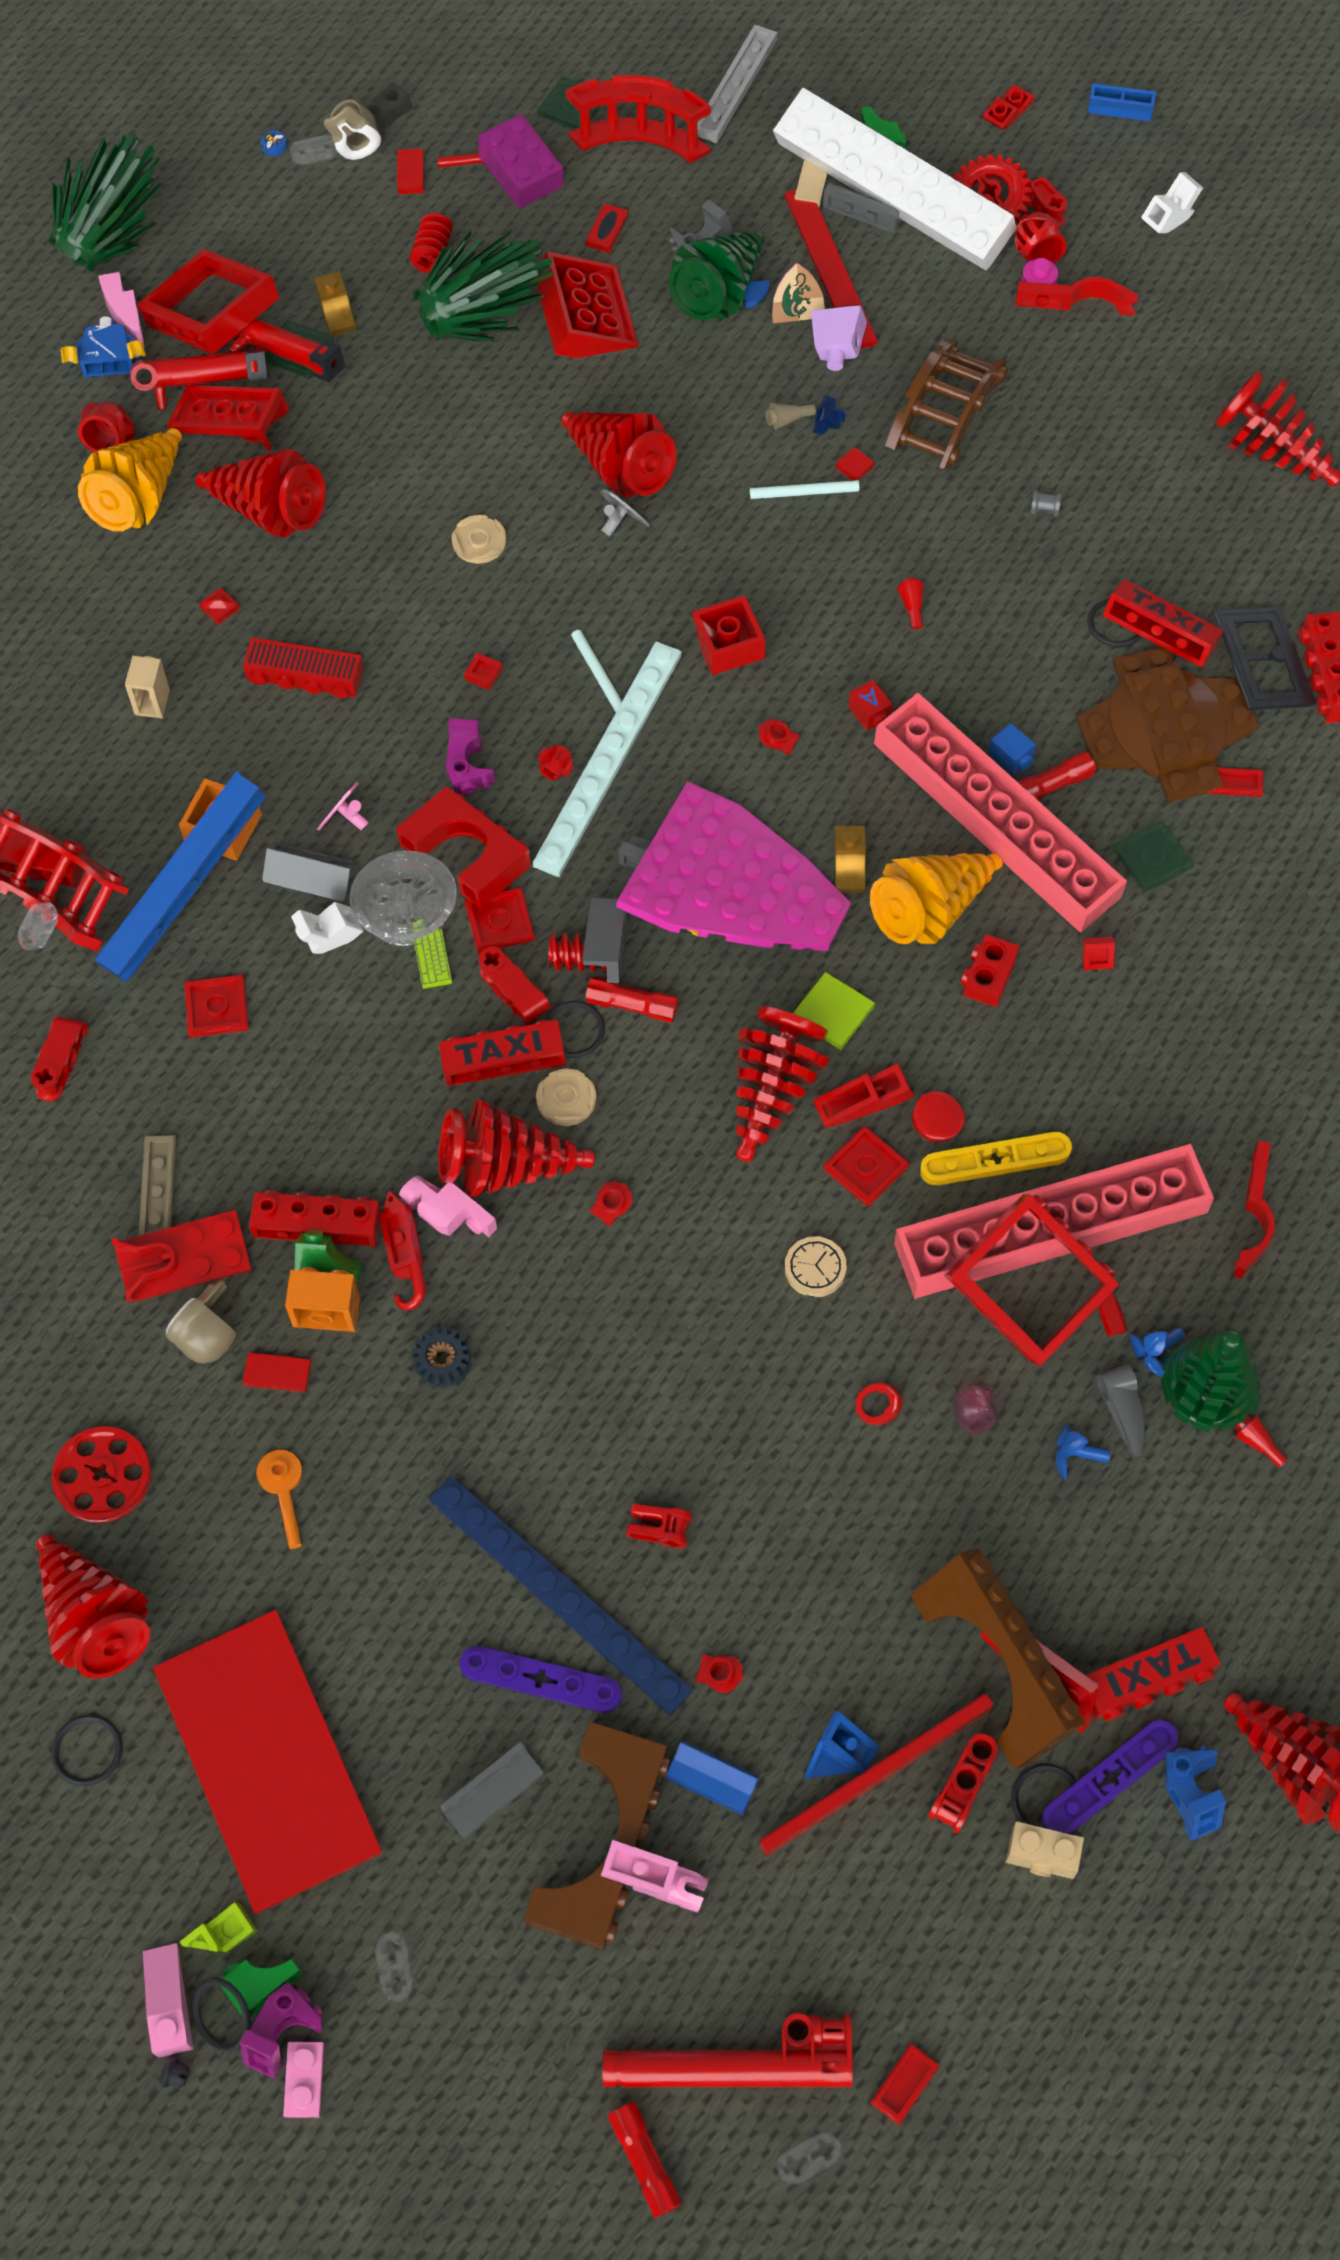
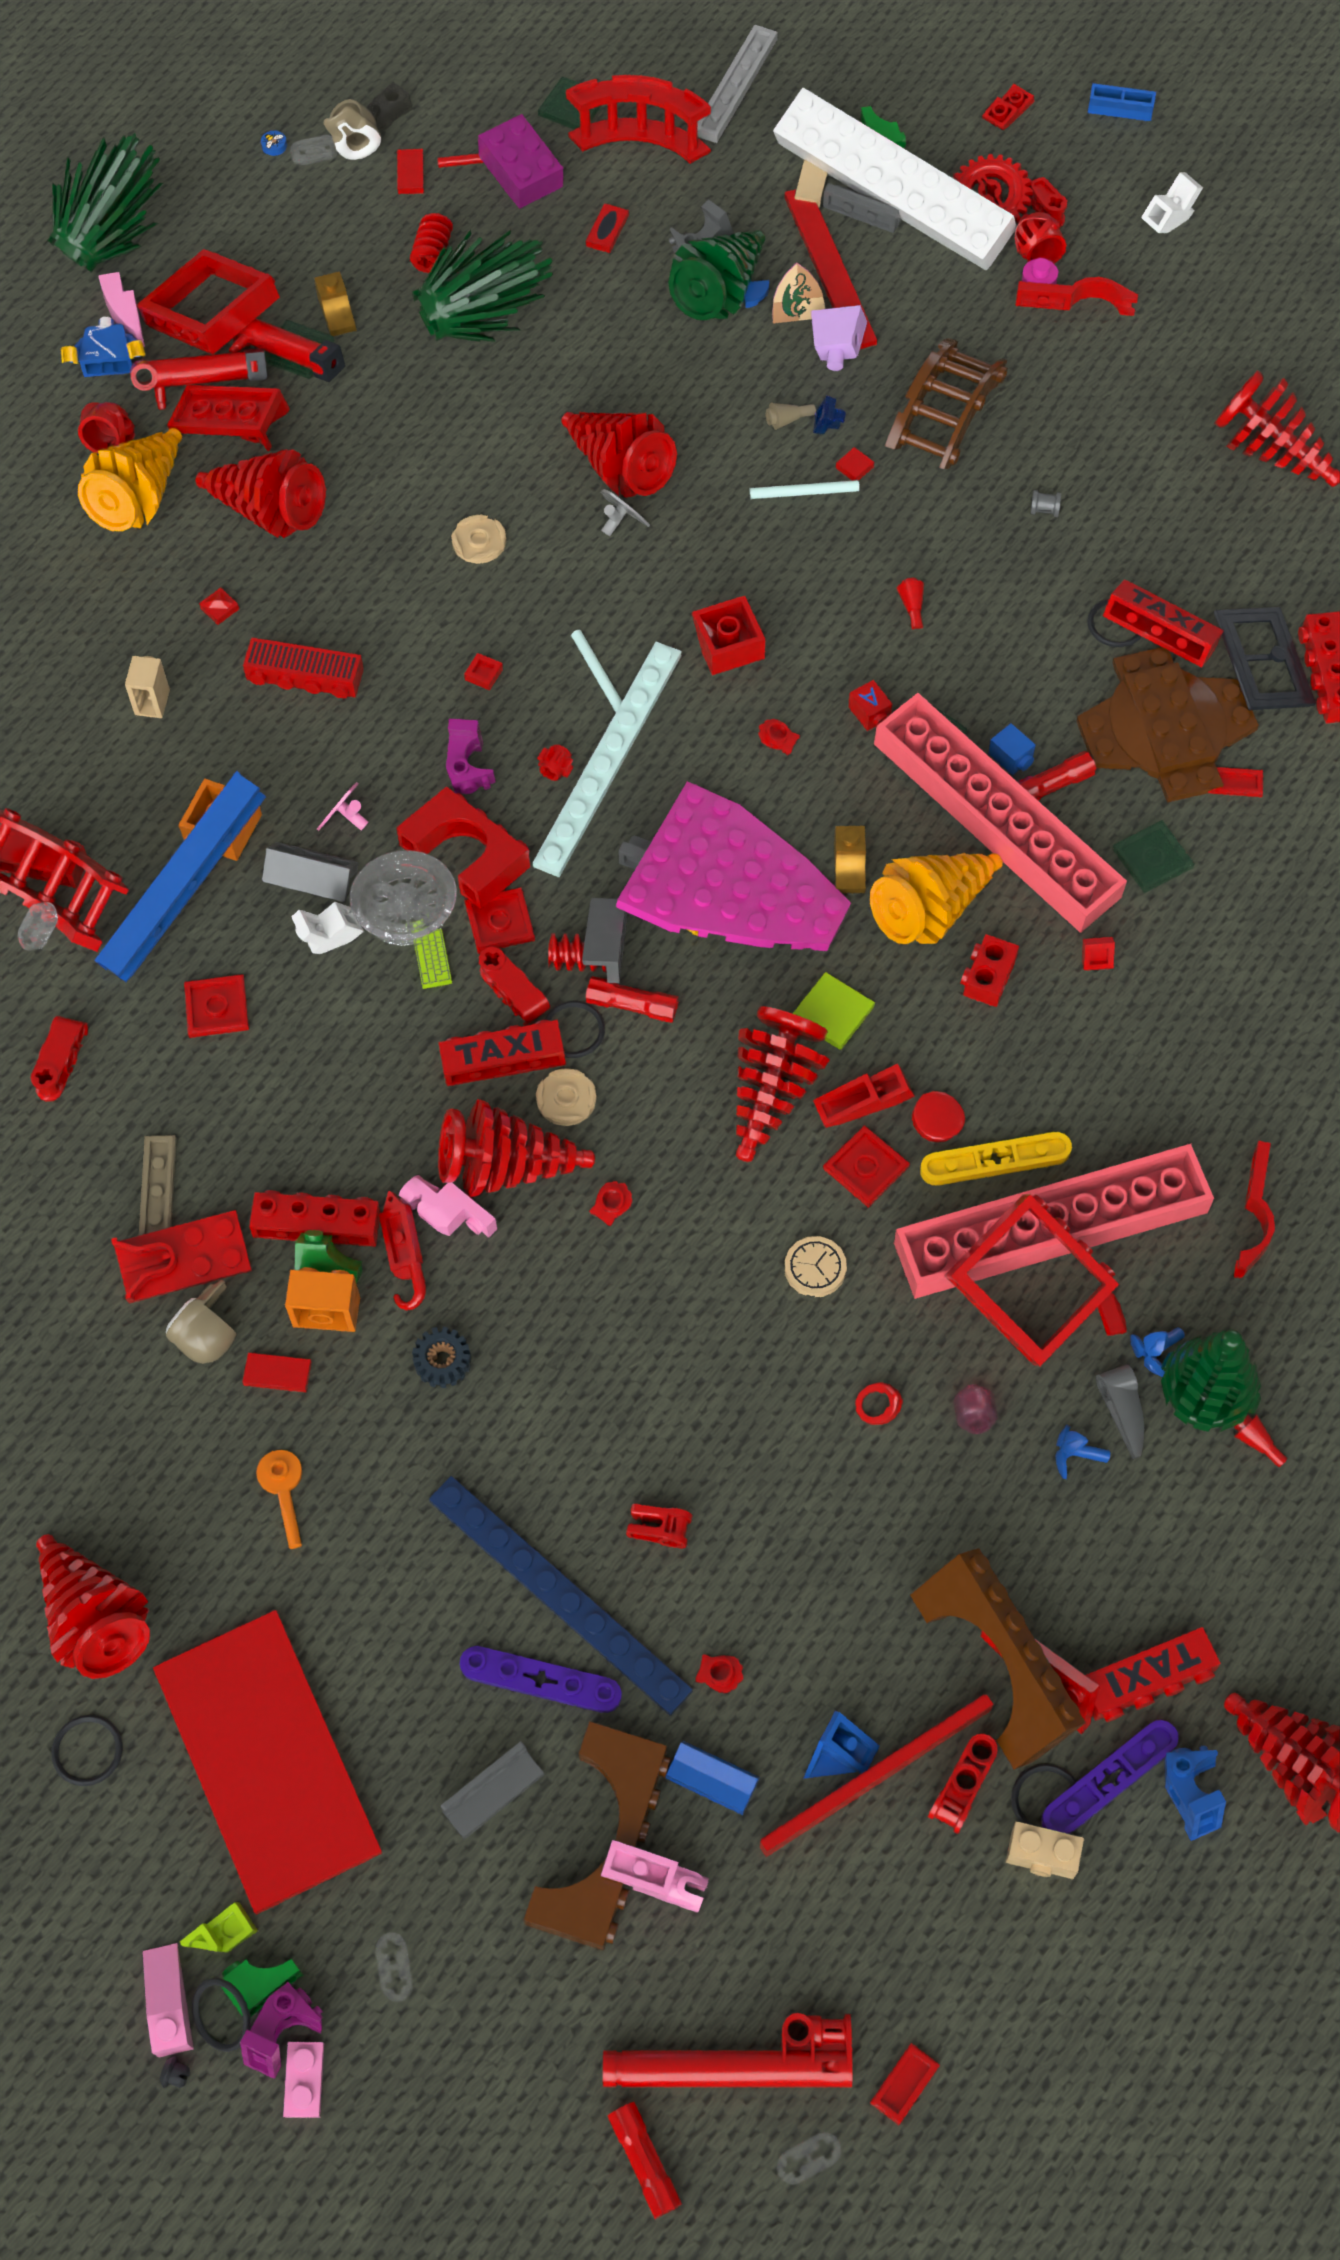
(103, 1488): red wedge -> none
(585, 307): red slope -> none

